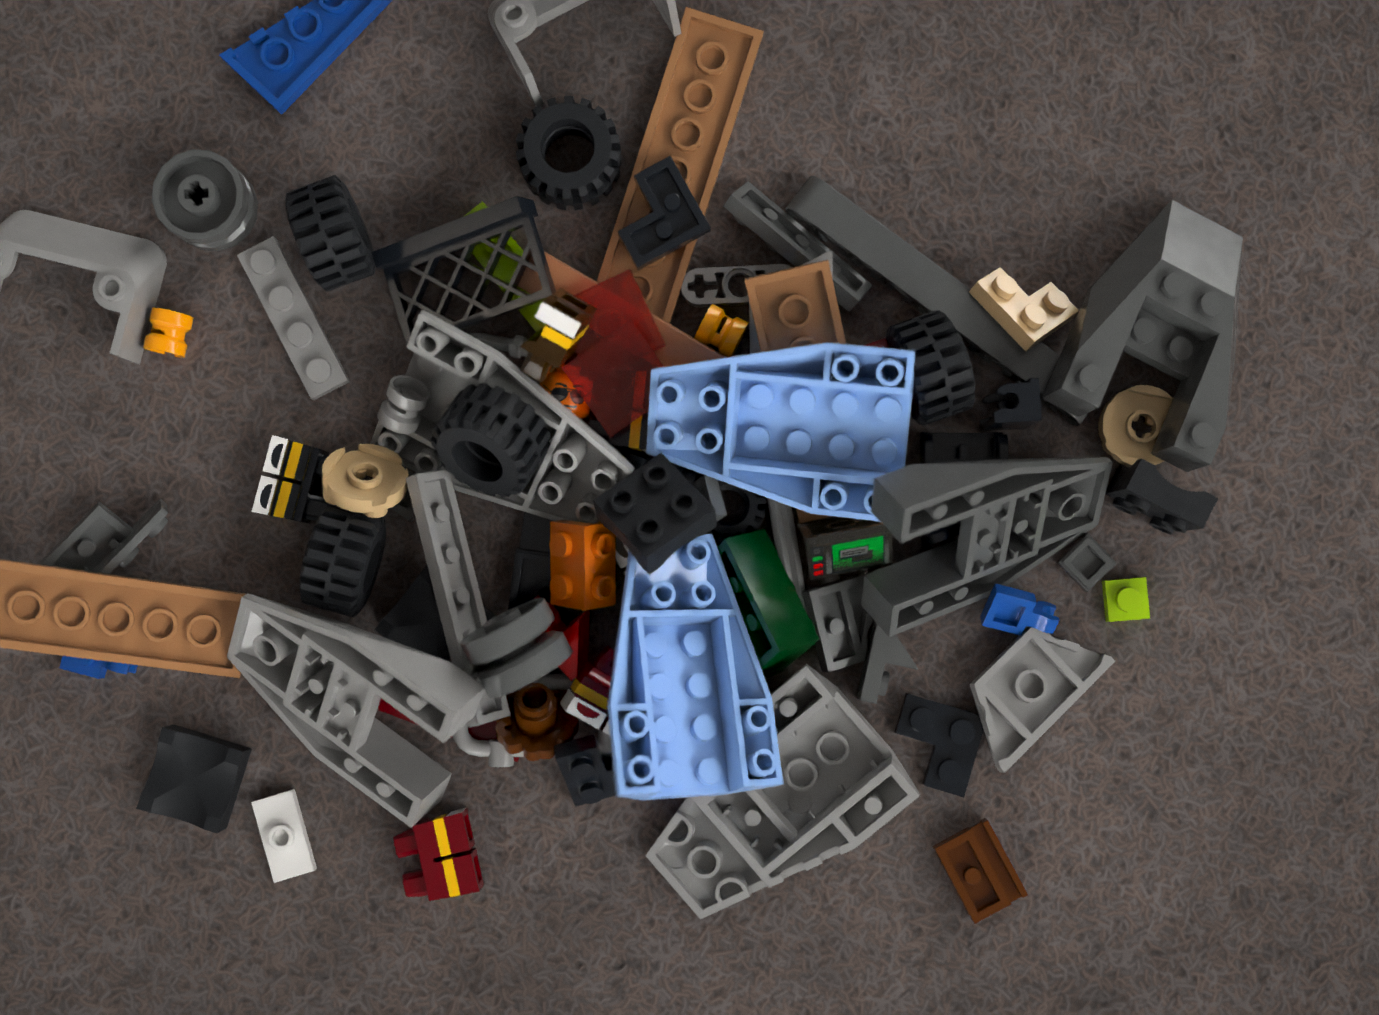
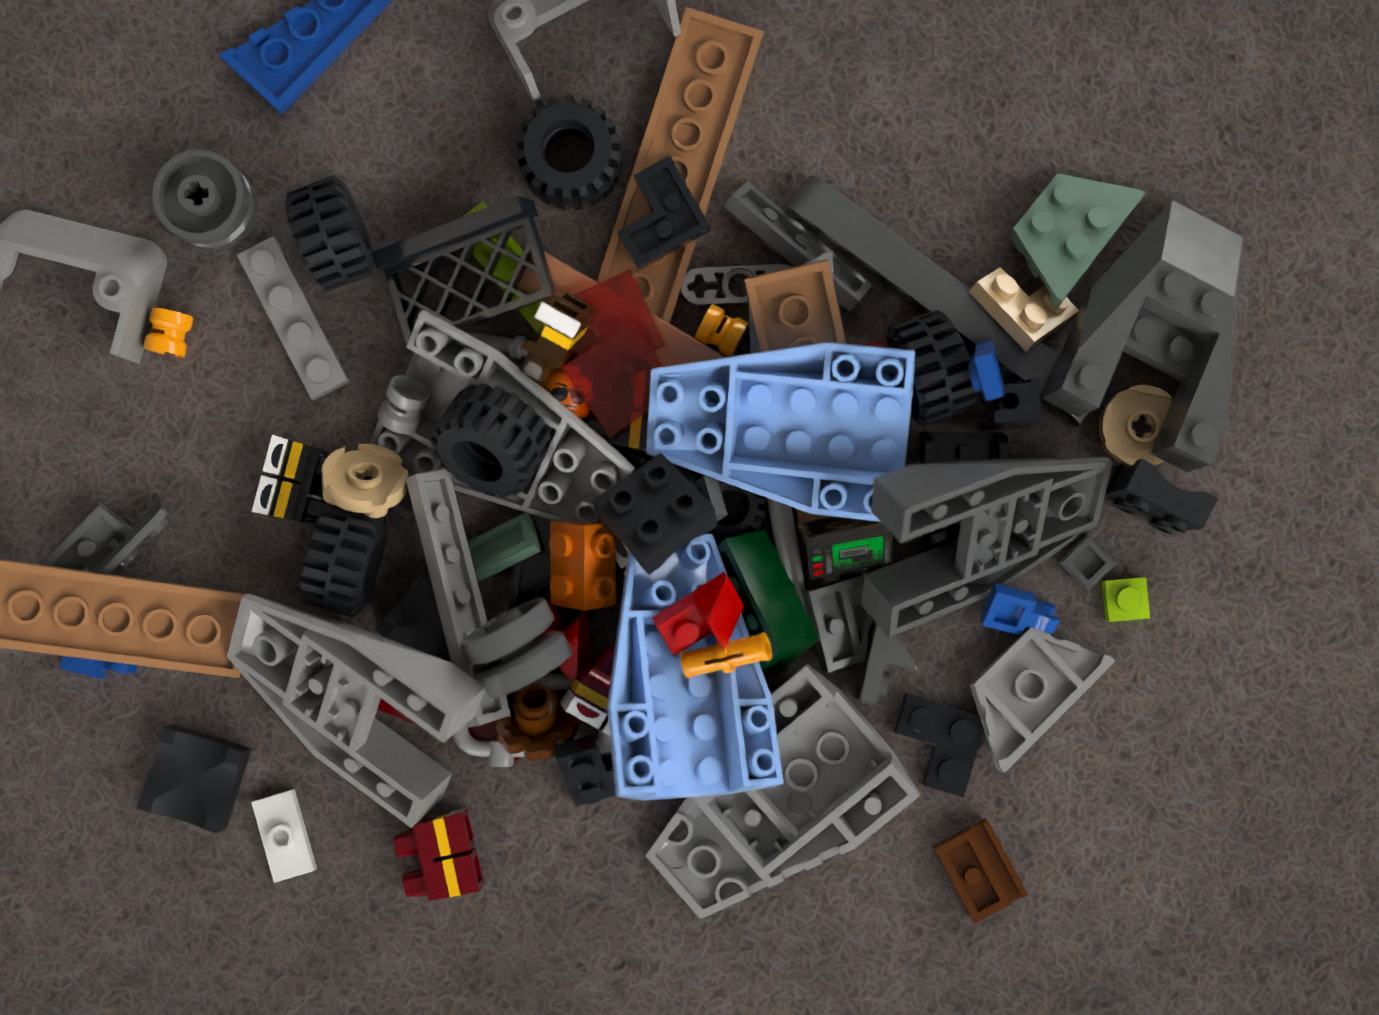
(504, 546): none -> sand green tile
(706, 610): none -> red slope
(735, 654): none -> light orange pin
(986, 371): none -> blue plate
(1070, 229): none -> sand green wing

